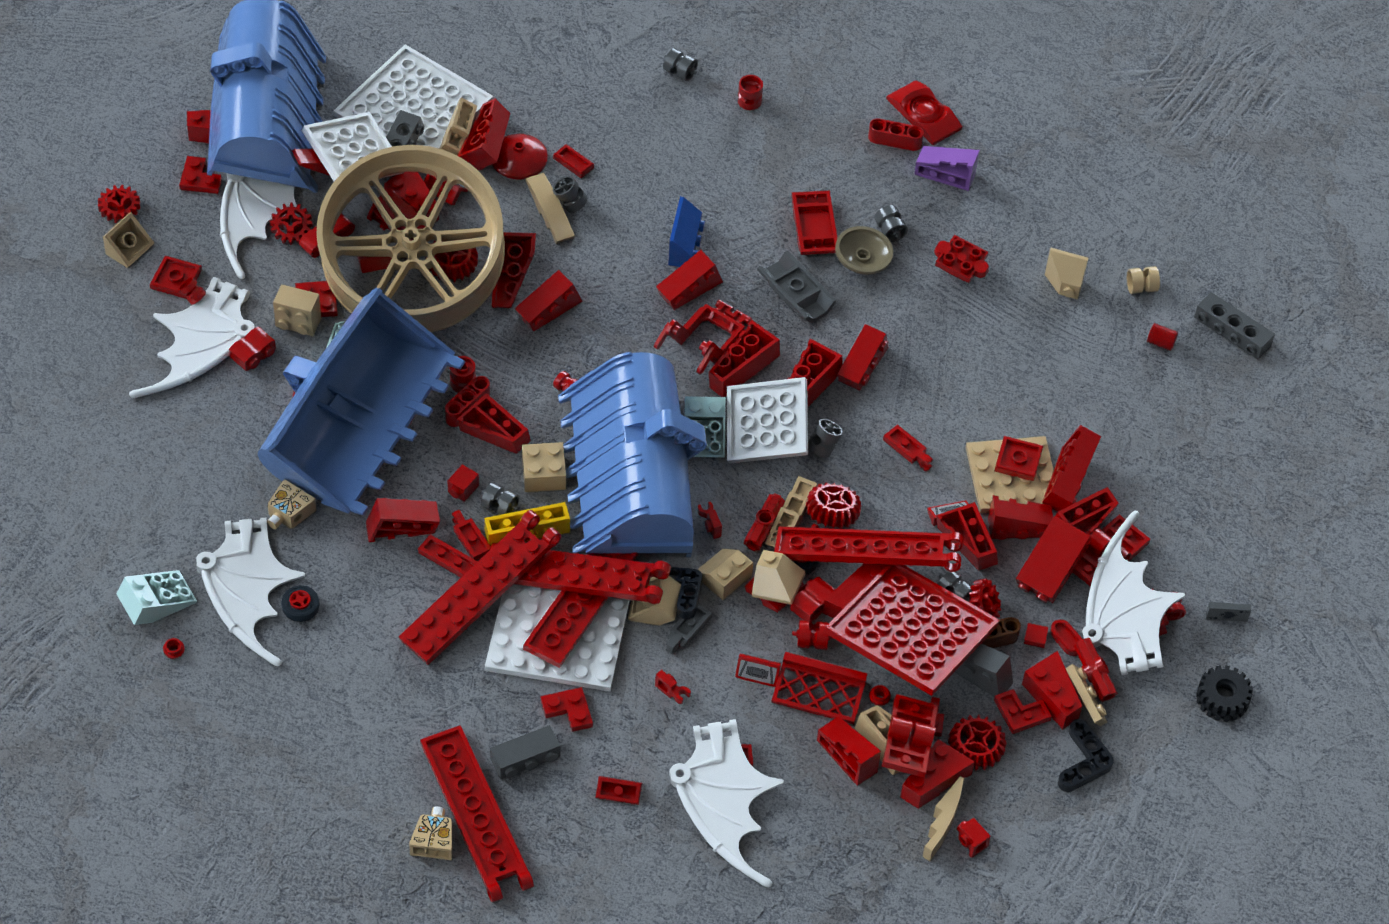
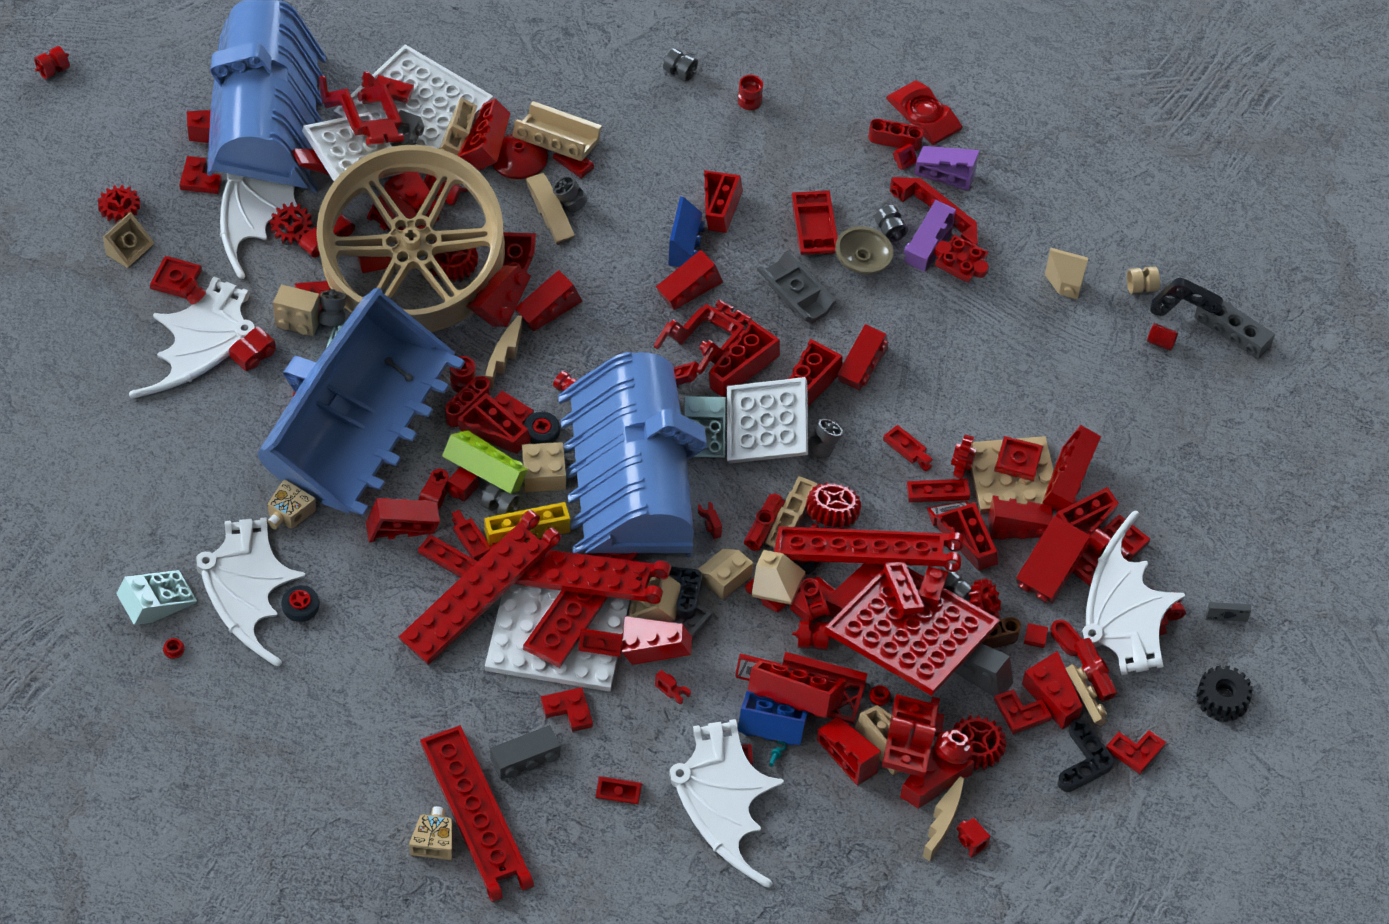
(51, 62): none -> red wheel
(332, 308): none -> dark grey wheel
(374, 129): none -> red piece
(388, 361): none -> dark grey hinge
(399, 90): none -> red plate
(435, 487): none -> red piece
(485, 461): none -> lime wedge
(501, 296): none -> red wedge
(505, 349): none -> tan slope
(514, 407): none -> red plate
(545, 420): none -> black bush
(558, 131): none -> tan panel
(600, 642): none -> red plate
(654, 640): none -> wedge
(686, 373): none -> red plate
(721, 199): none -> red wedge
(771, 719): none -> blue slope
(777, 753): none -> teal hand
(796, 688): none -> red wedge
(814, 602): none -> red piece
(903, 588): none -> plate
(905, 156): none -> red tile
(905, 187): none -> red slope
(933, 585): none -> red plate
(934, 228): none -> medium lavender wedge
(938, 490): none -> red plate
(951, 750): none -> red piece
(963, 456): none -> red gear
(1135, 755): none -> red plate
(1186, 289): none -> black beam

